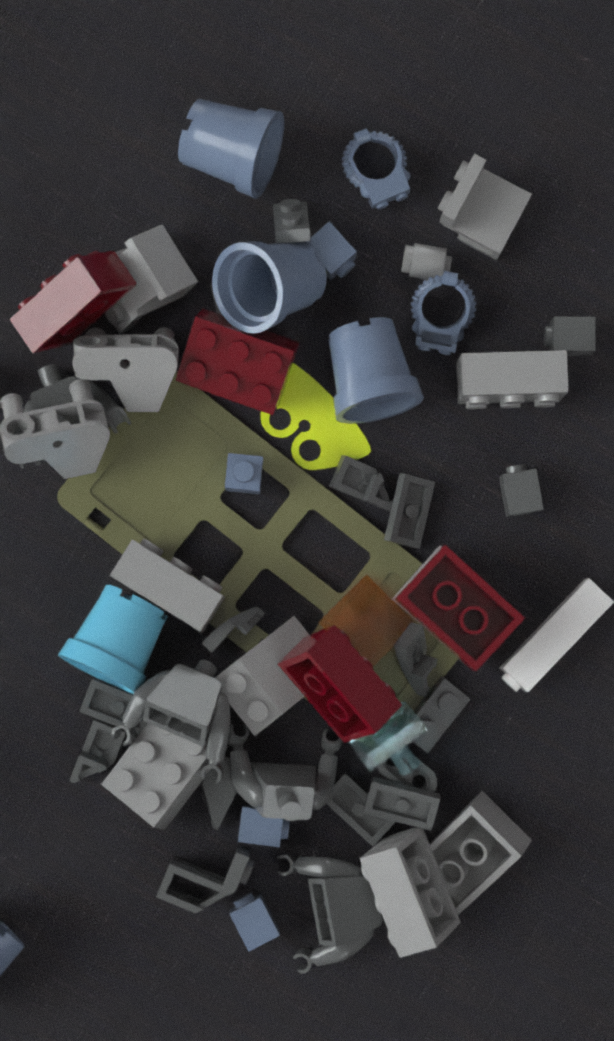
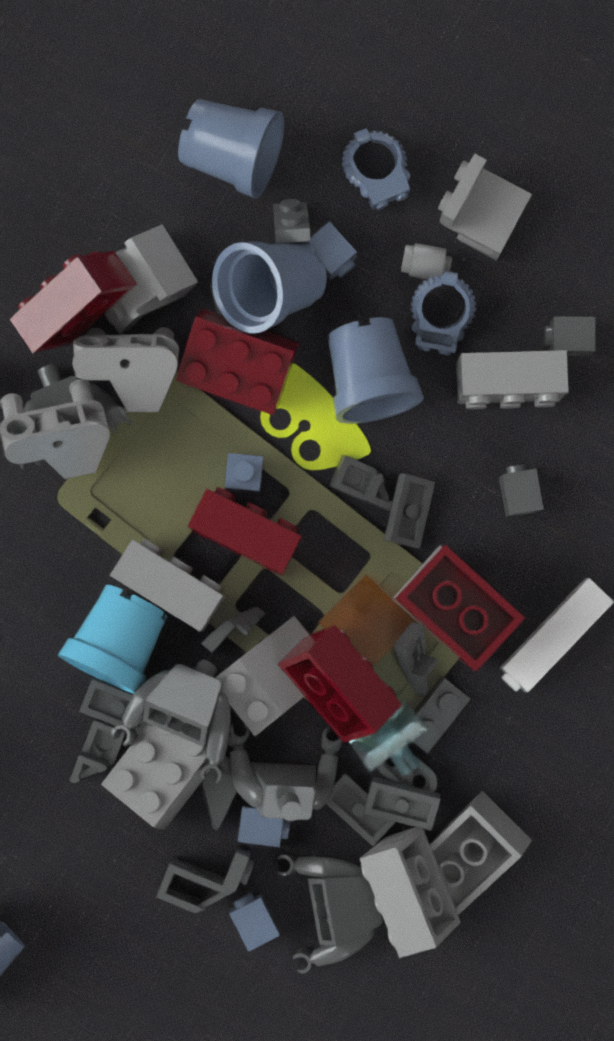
(245, 530): none -> dark red brick

